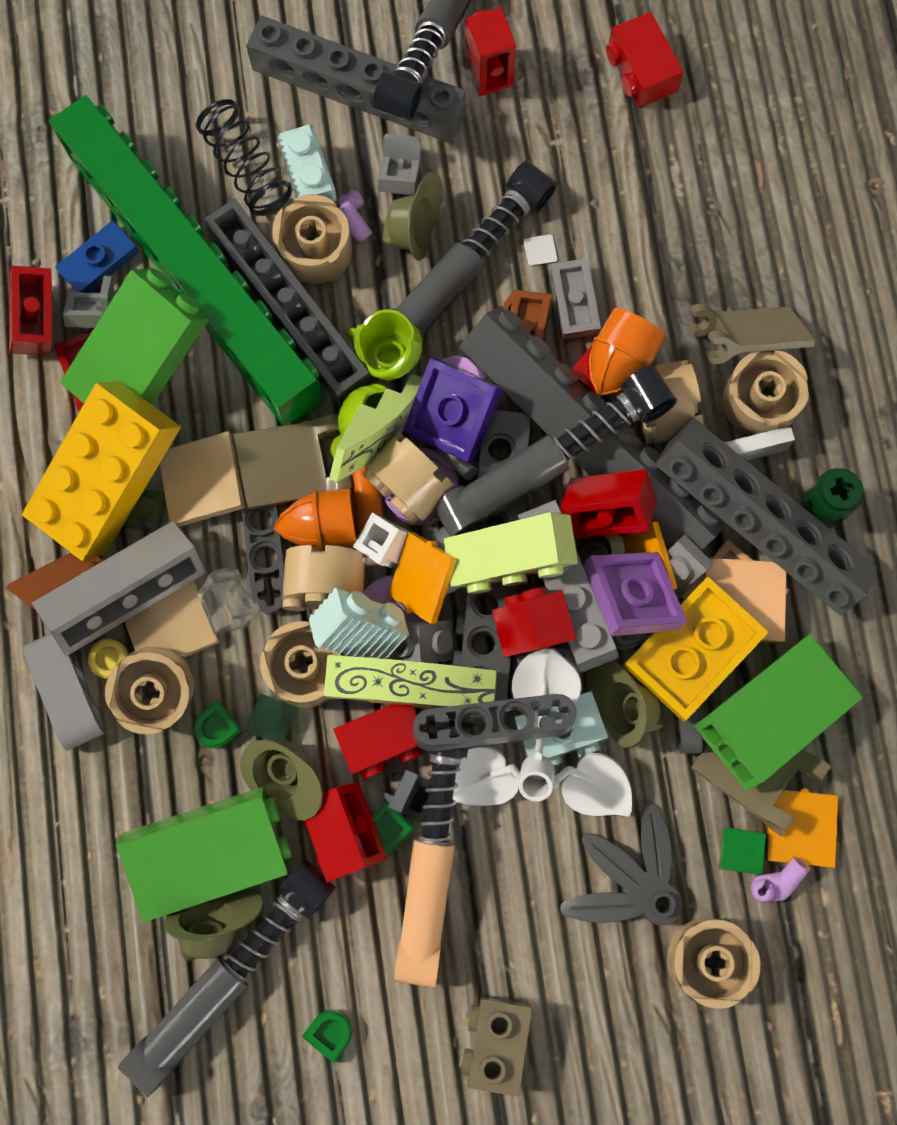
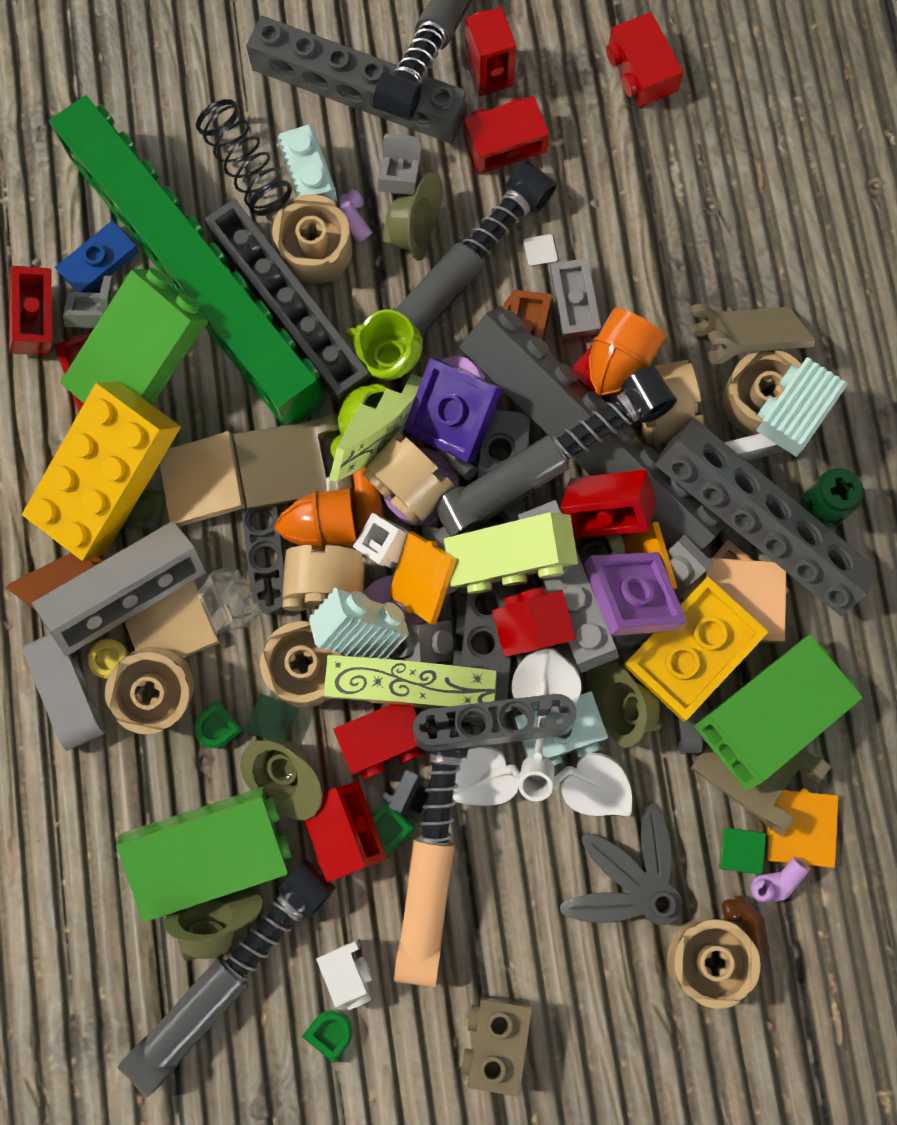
(346, 975): none -> white brick
(505, 134): none -> red brick
(752, 920): none -> reddish brown arm
(801, 406): none -> light aqua brick

